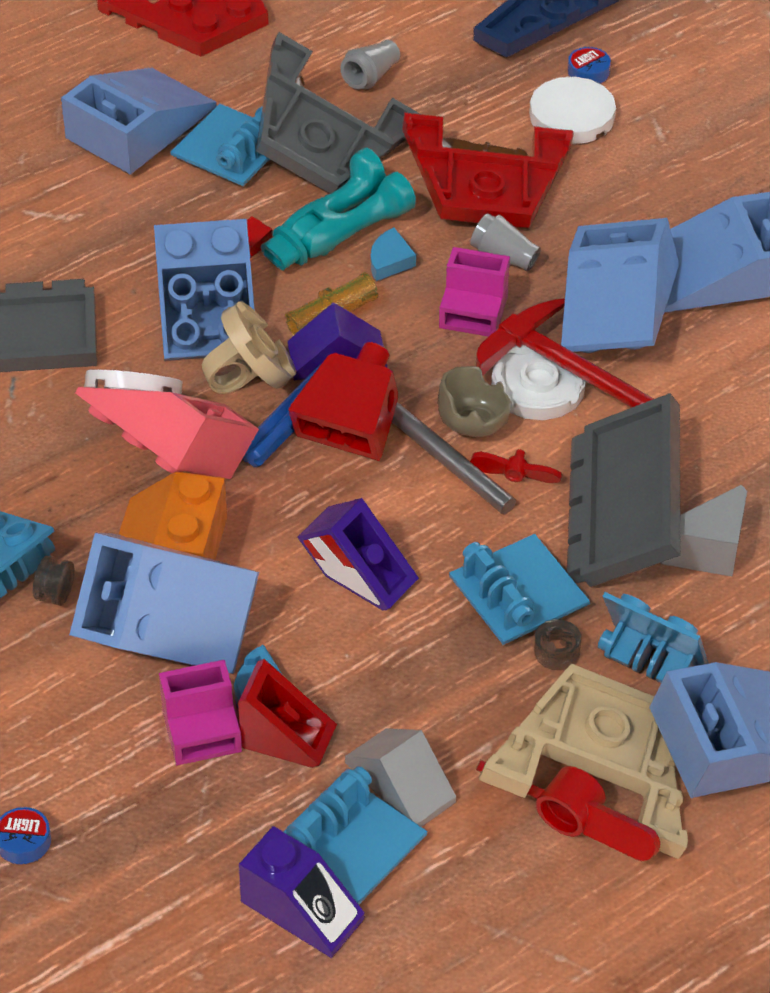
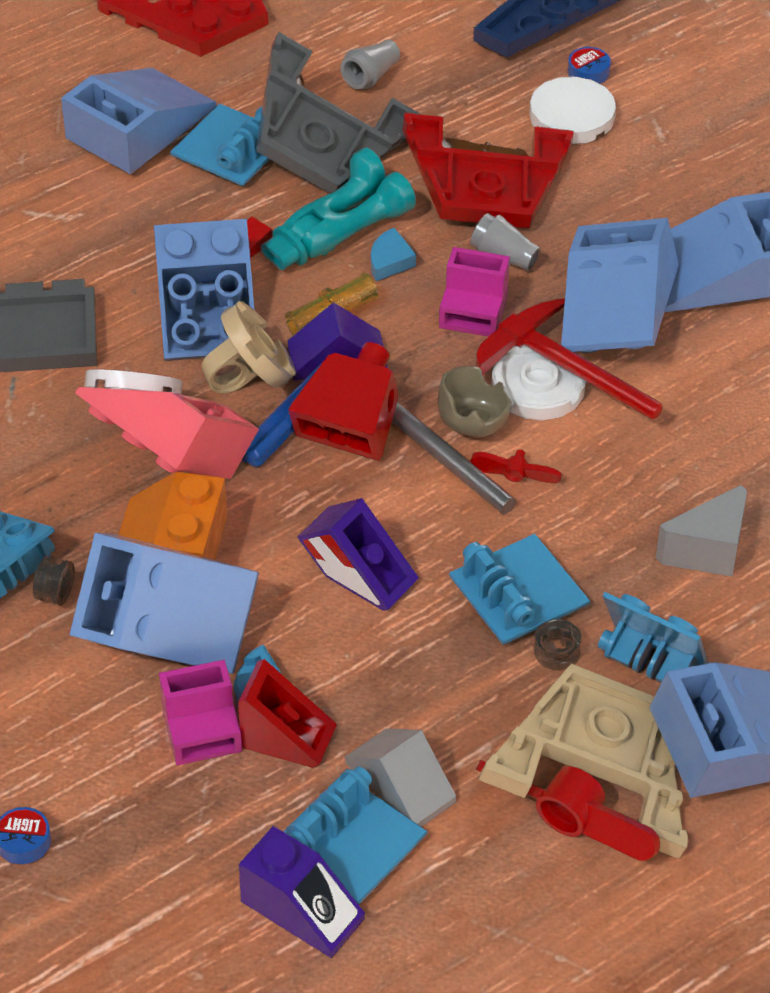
(625, 492): dark grey hinge -> none

